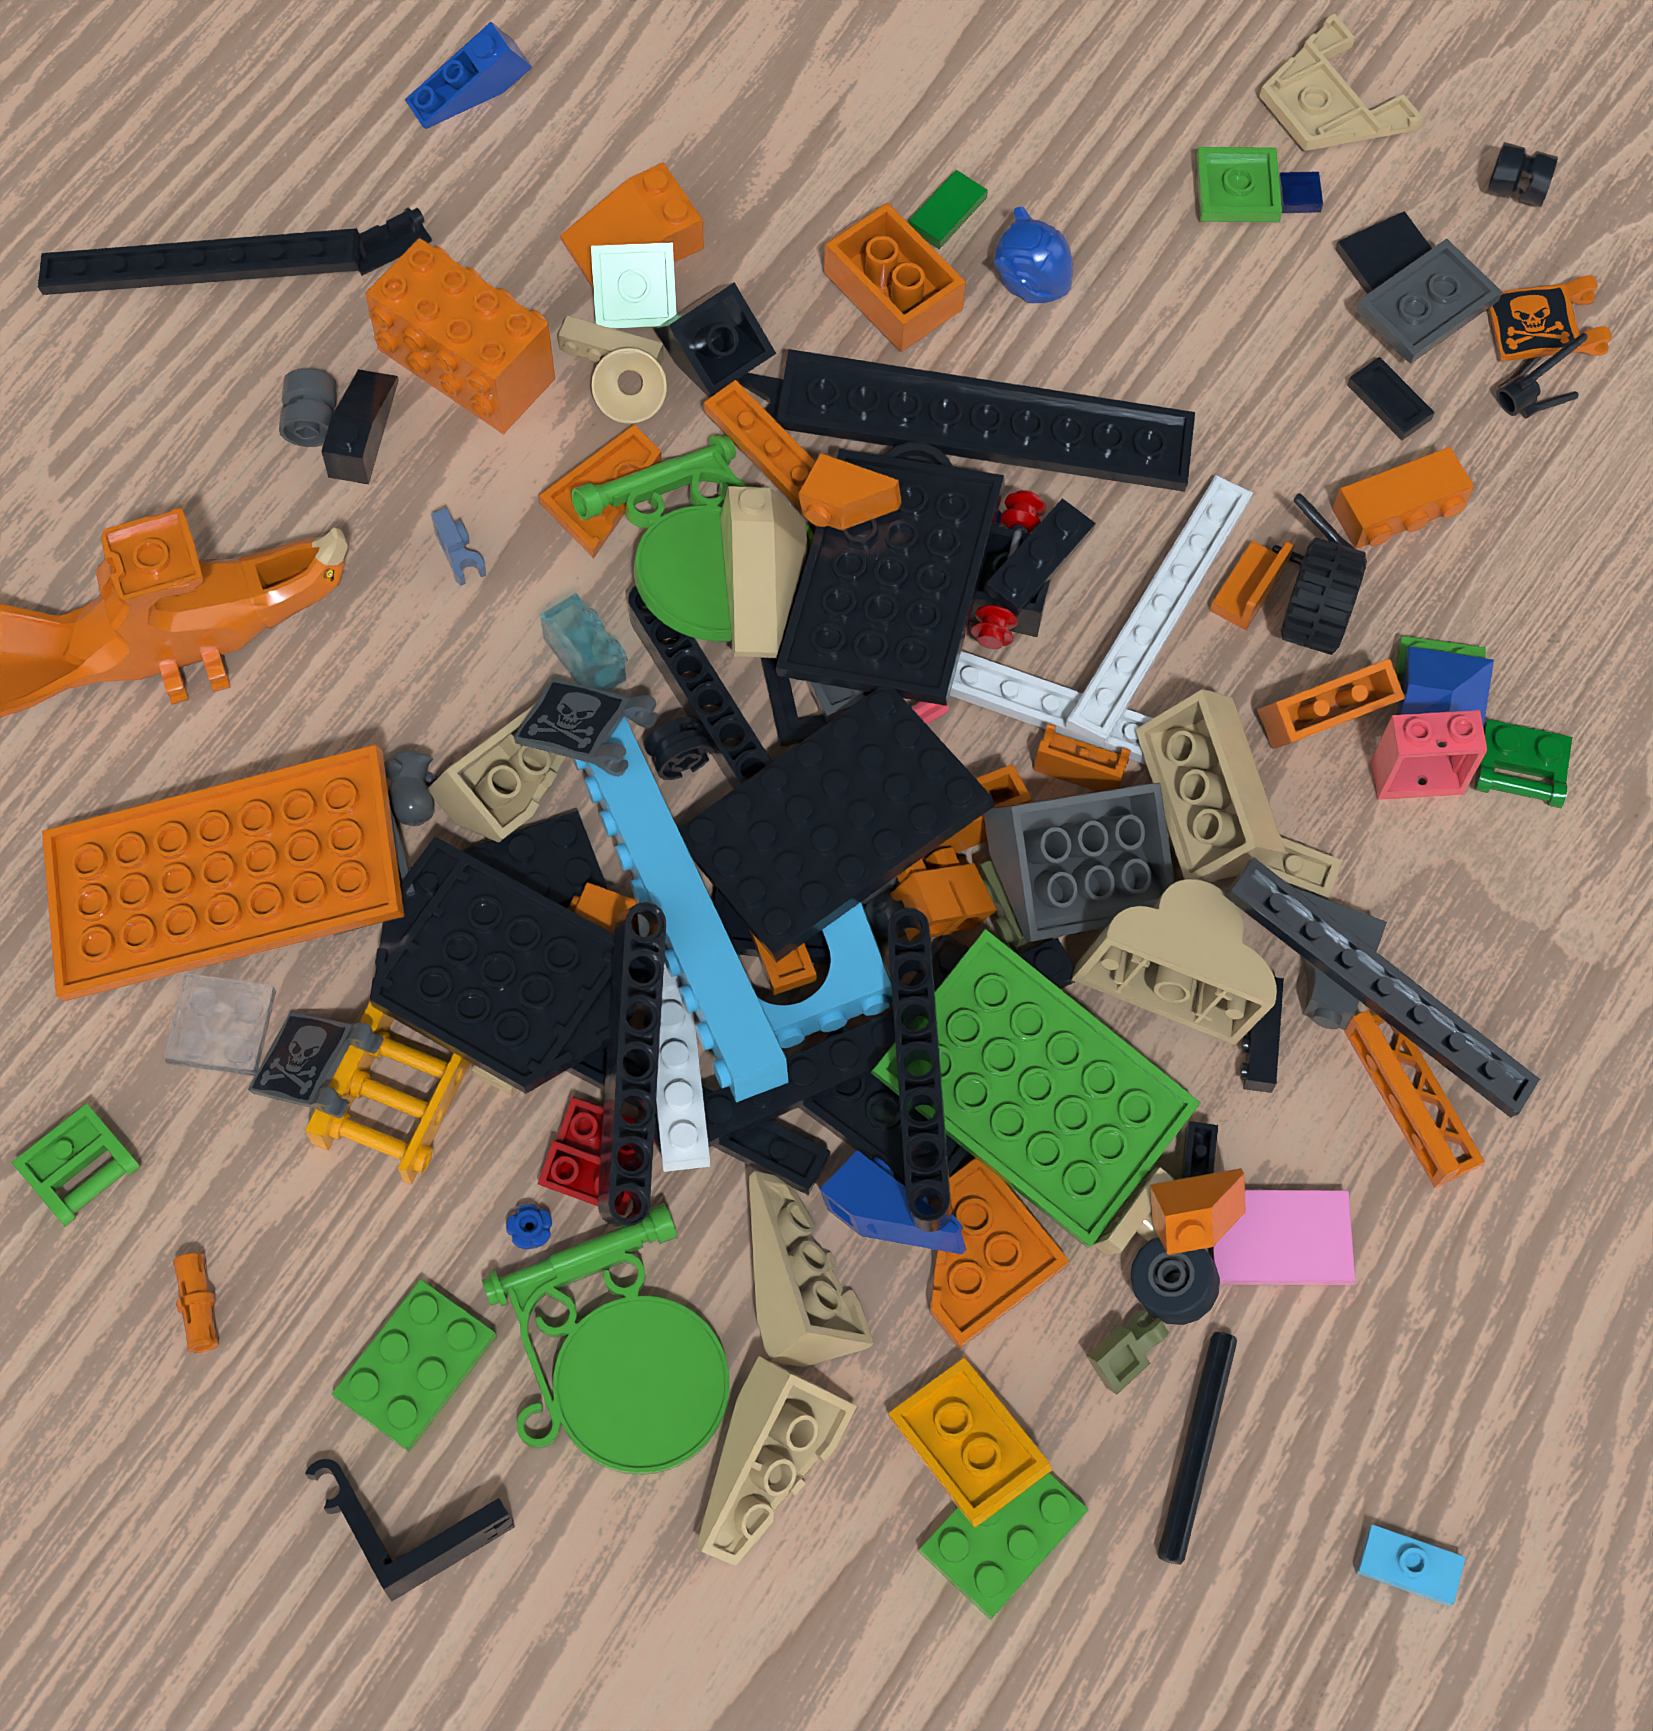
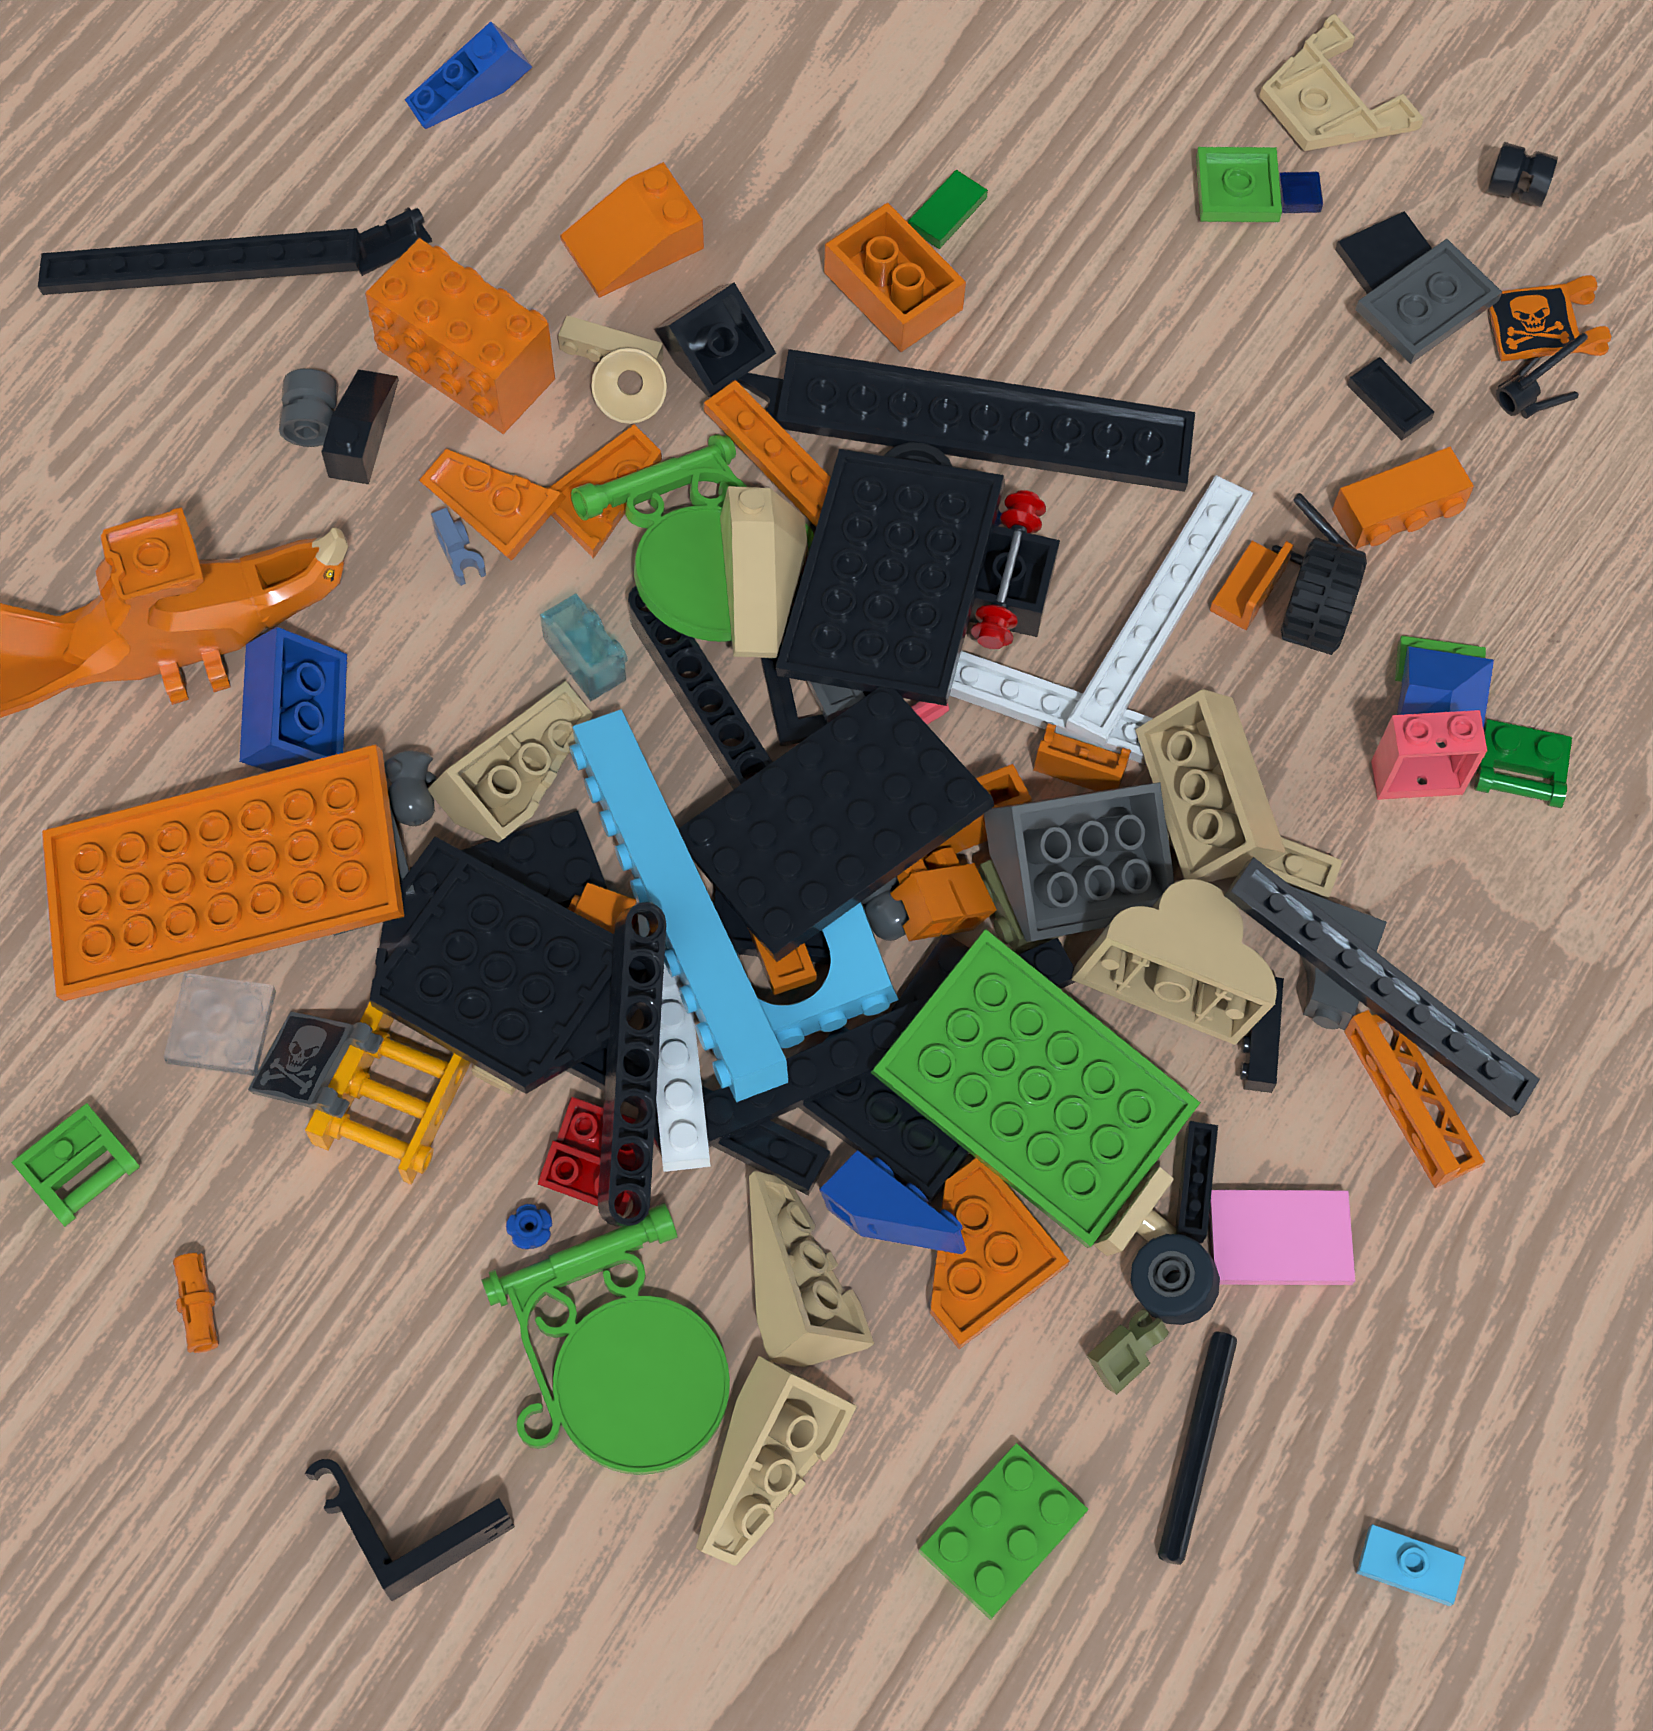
(291, 701): none -> blue slope
(414, 1365): bright green plate -> none
(494, 503): none -> orange wing
(580, 722): dark grey flag -> none
(633, 284): plate -> none
(678, 747): black wheel -> none
(846, 494): orange slope -> none
(922, 1089): black beam -> none
(969, 1442): light orange plate -> none
(1034, 260): blue helmet -> none
(1039, 557): black plate -> none
(1197, 1209): orange slope -> none
(1331, 703): orange brick -> none

